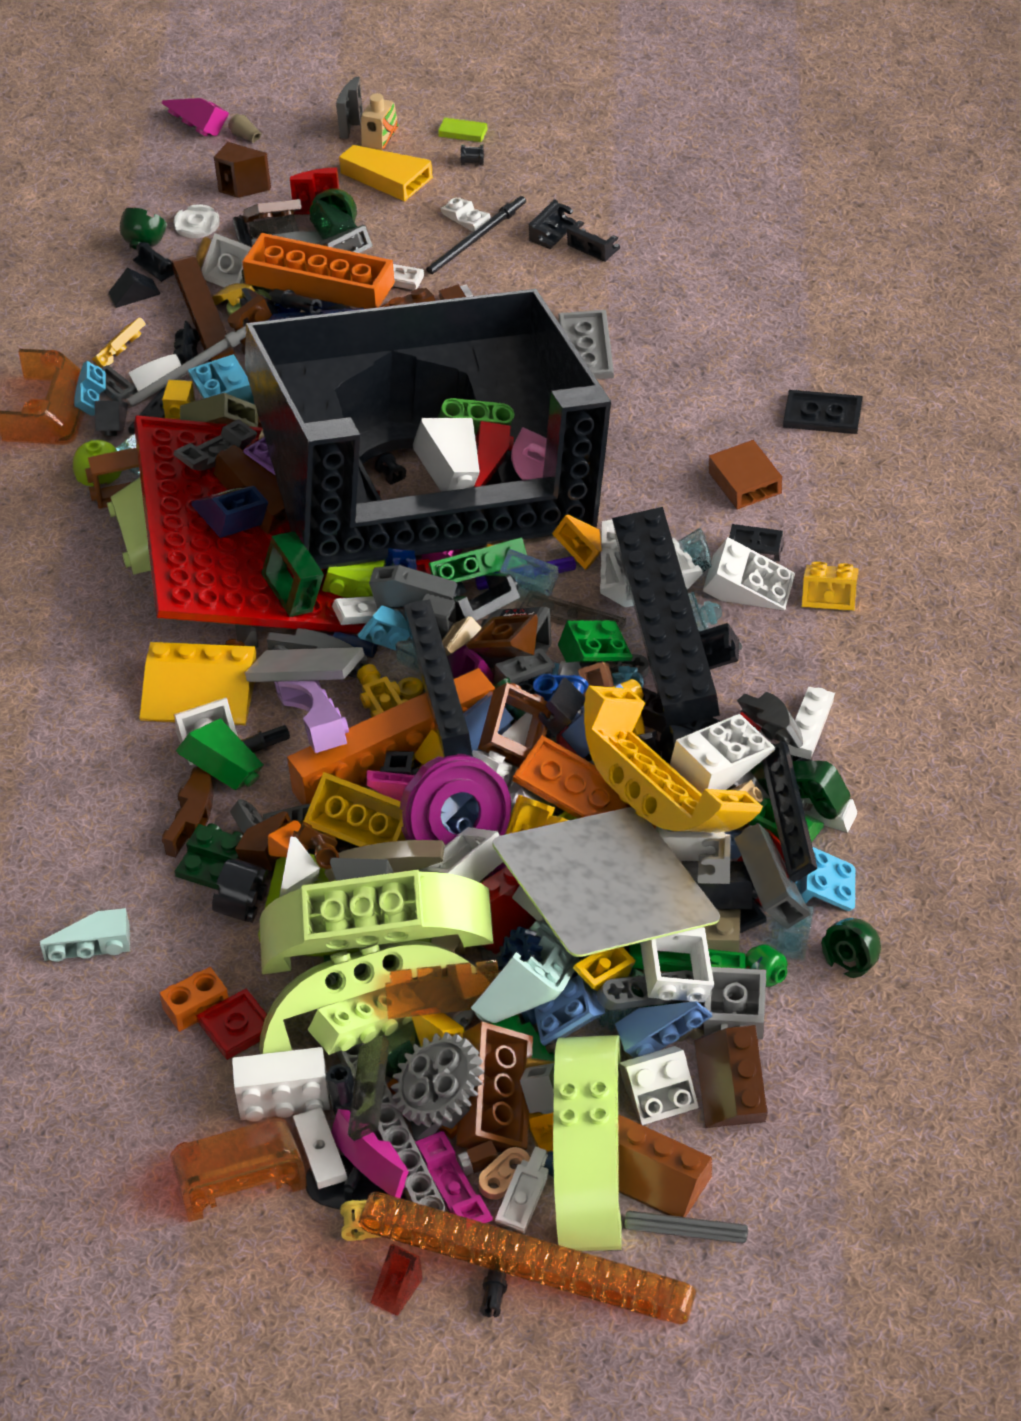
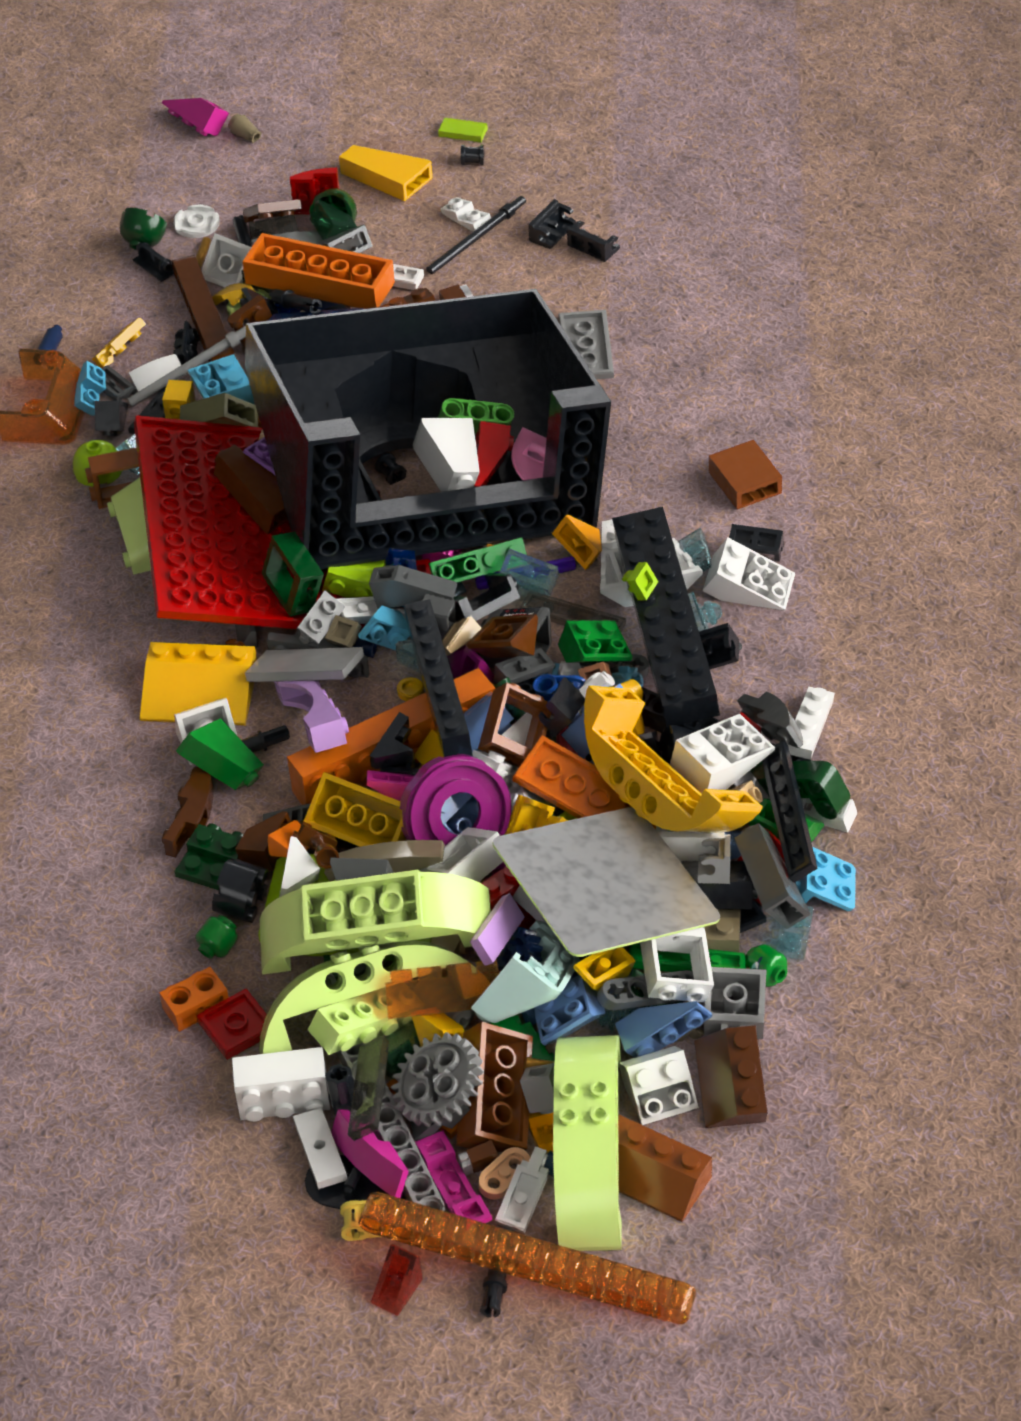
(51, 338): none -> dark blue cylinder
(94, 935): light aqua slope -> none
(132, 288): black slope -> none
(204, 455): dark grey slope -> none
(216, 937): none -> green head
(232, 510): dark blue slope -> none
(236, 1163): clear orange windscreen -> none
(241, 170): reddish brown slope -> none
(245, 815): dark grey beam -> none
(319, 618): none -> light grey hinge
(343, 632): none -> dark tan tile
(349, 107): dark grey slope -> none
(378, 122): tan torso -> none
(378, 690): yellow brick -> none
(390, 749): none -> black slope
(497, 929): none -> lavender tile
(598, 679): none -> white slope
(641, 580): none -> lime tile
(686, 1226): dark grey axle -> none
(822, 411): black tile -> none
(830, 586): yellow bracket -> none
(851, 941): dark green cylinder -> none

